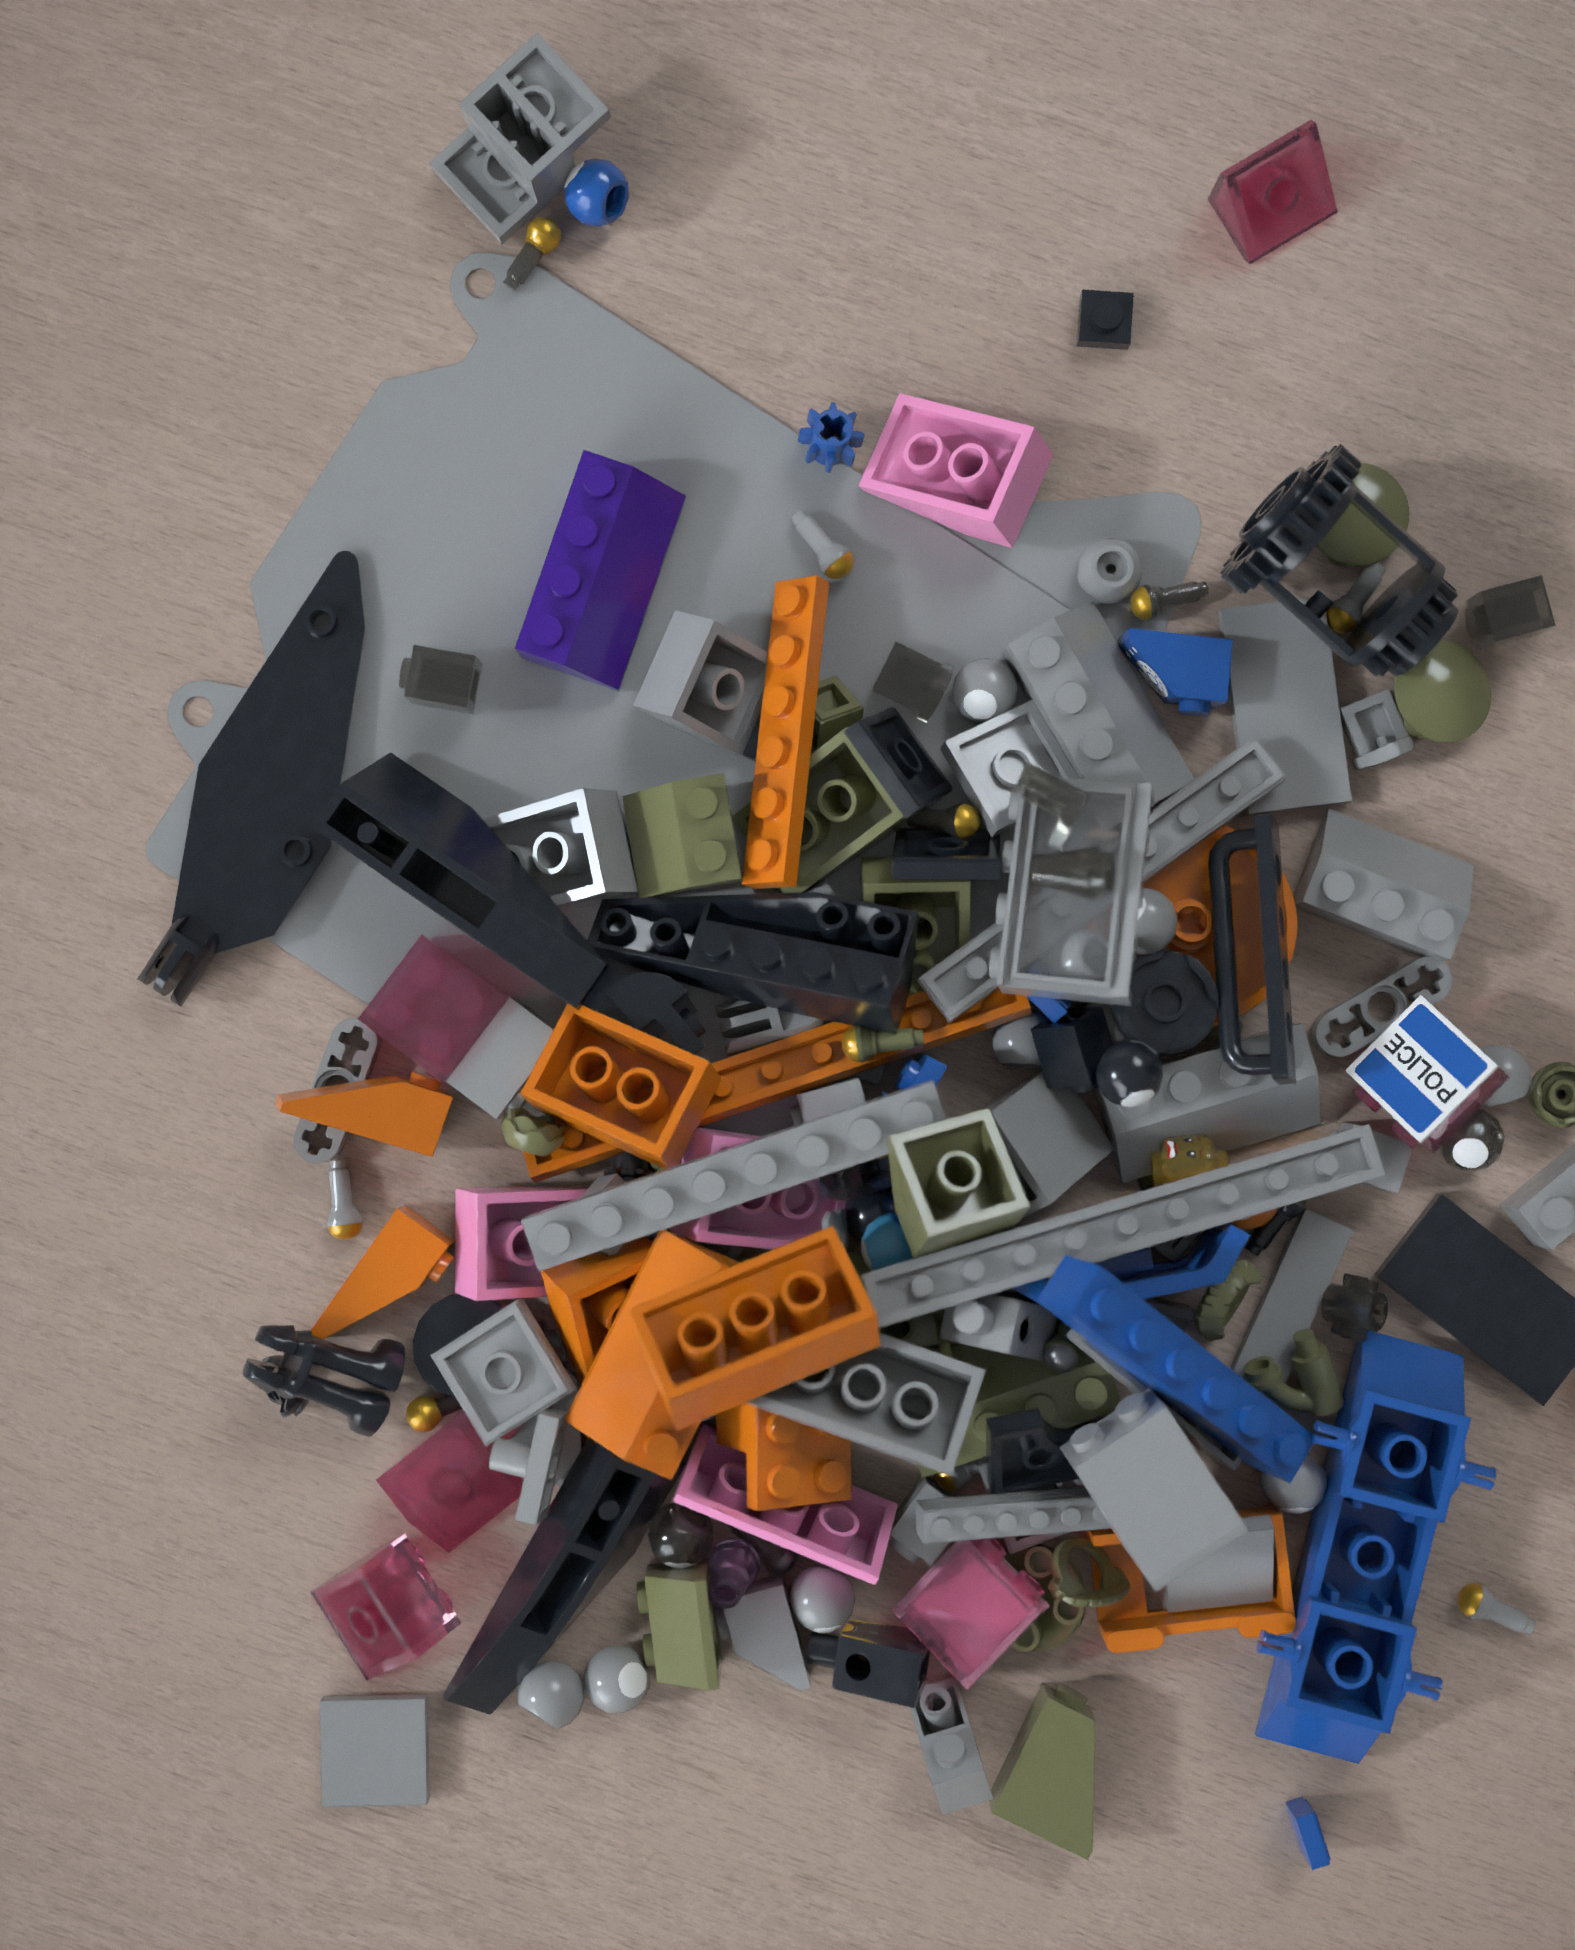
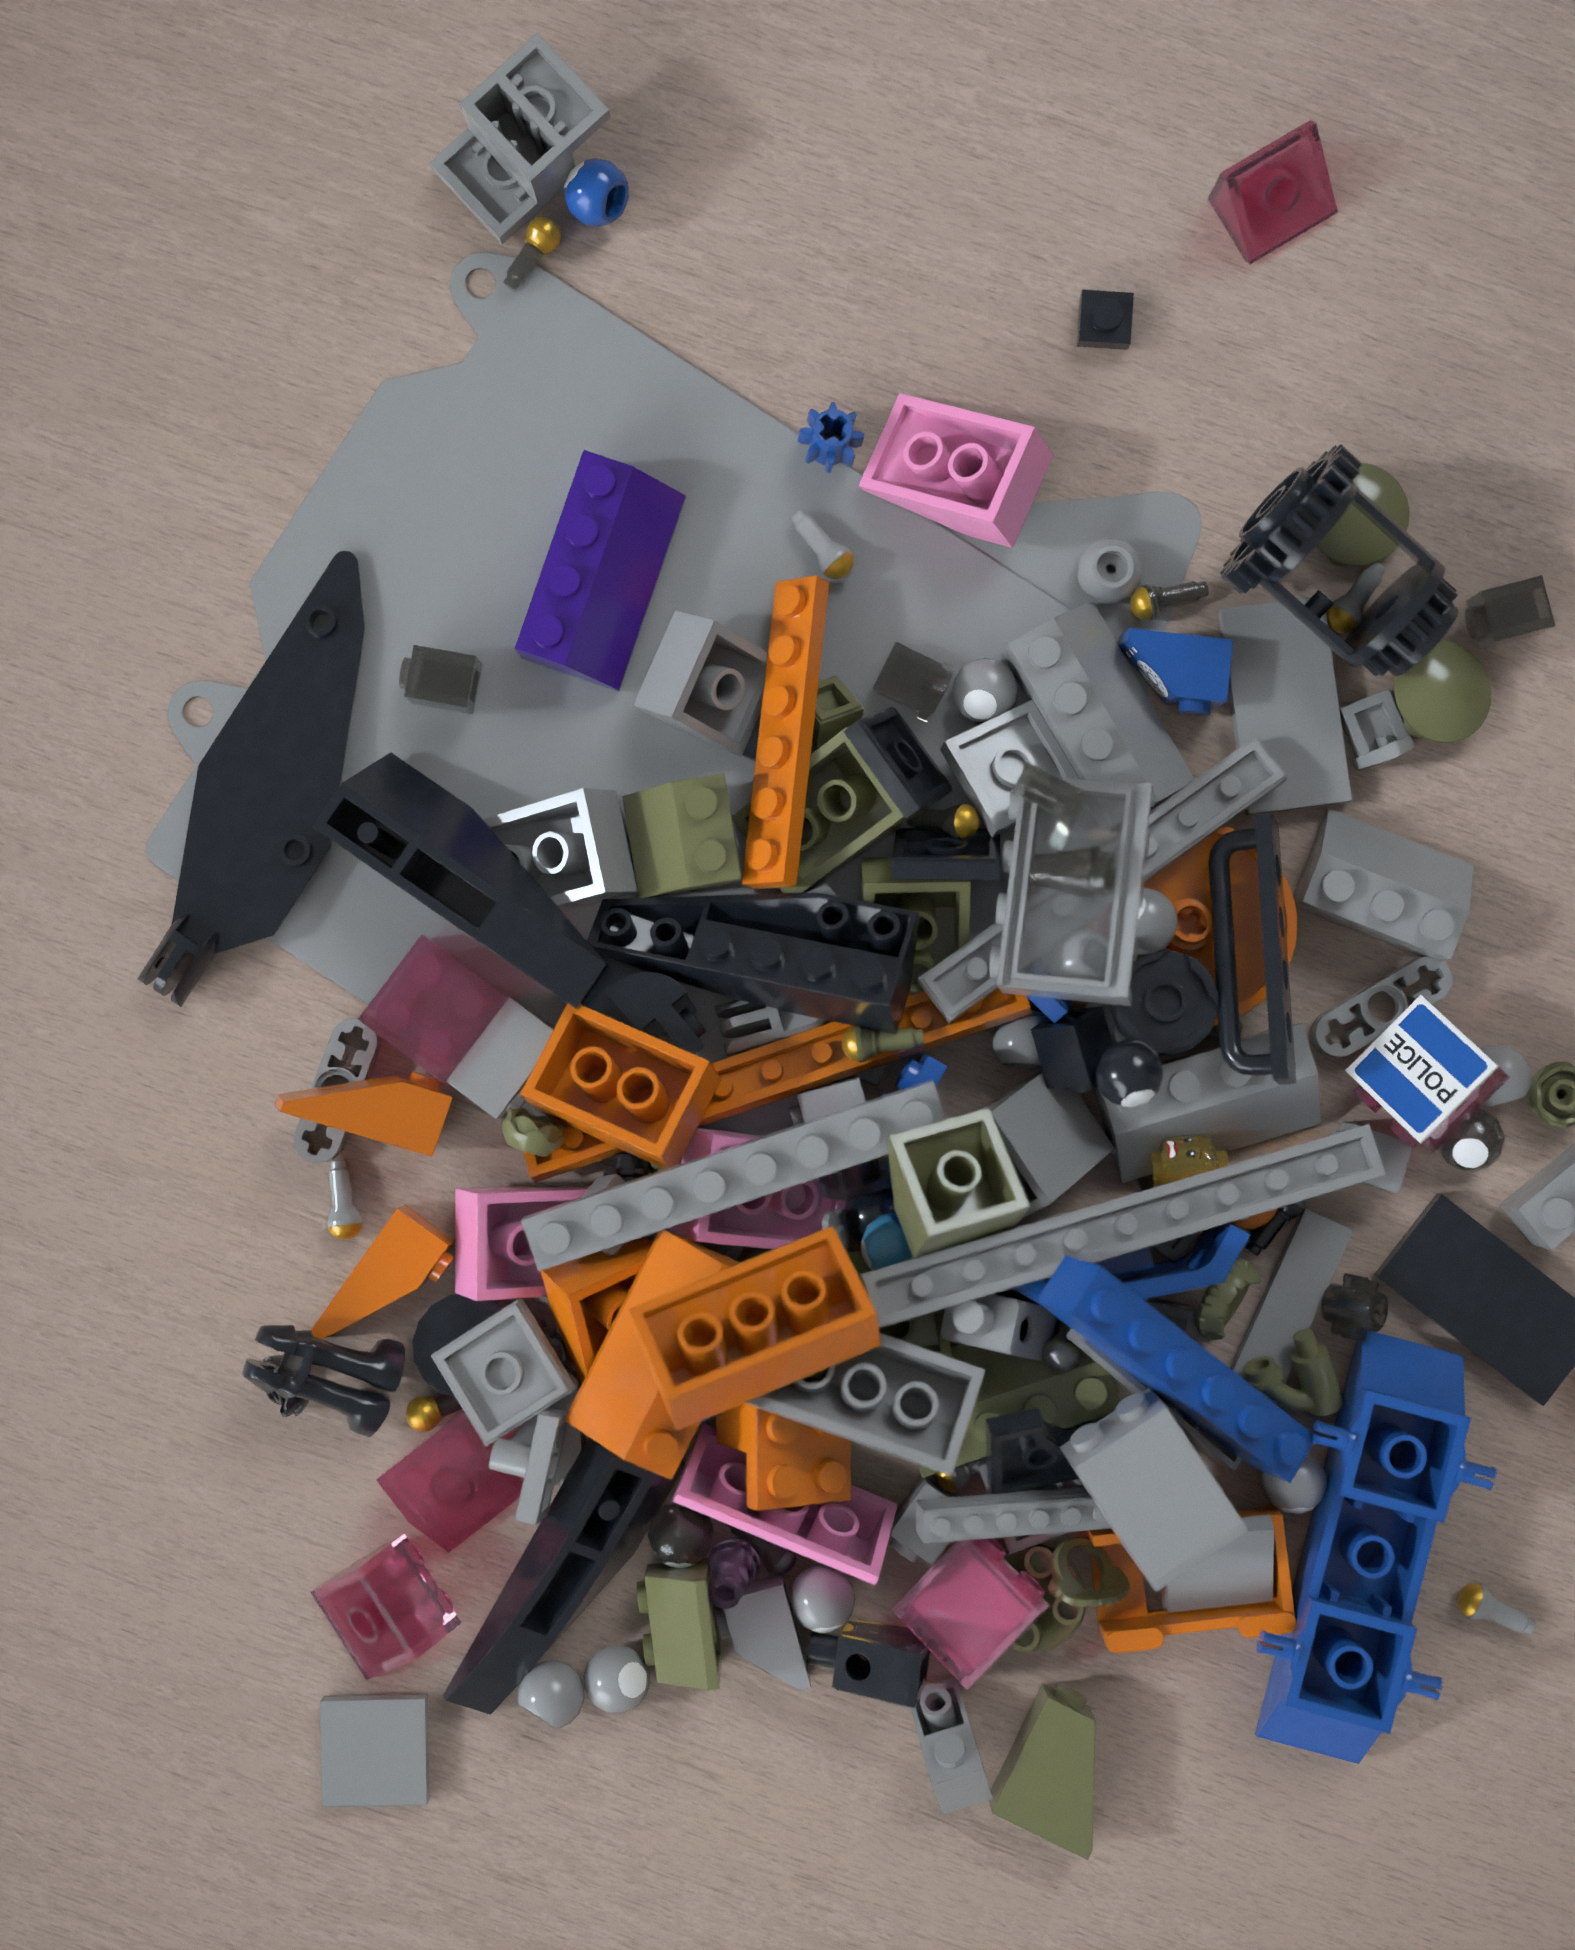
(1308, 1833): blue tile -> none

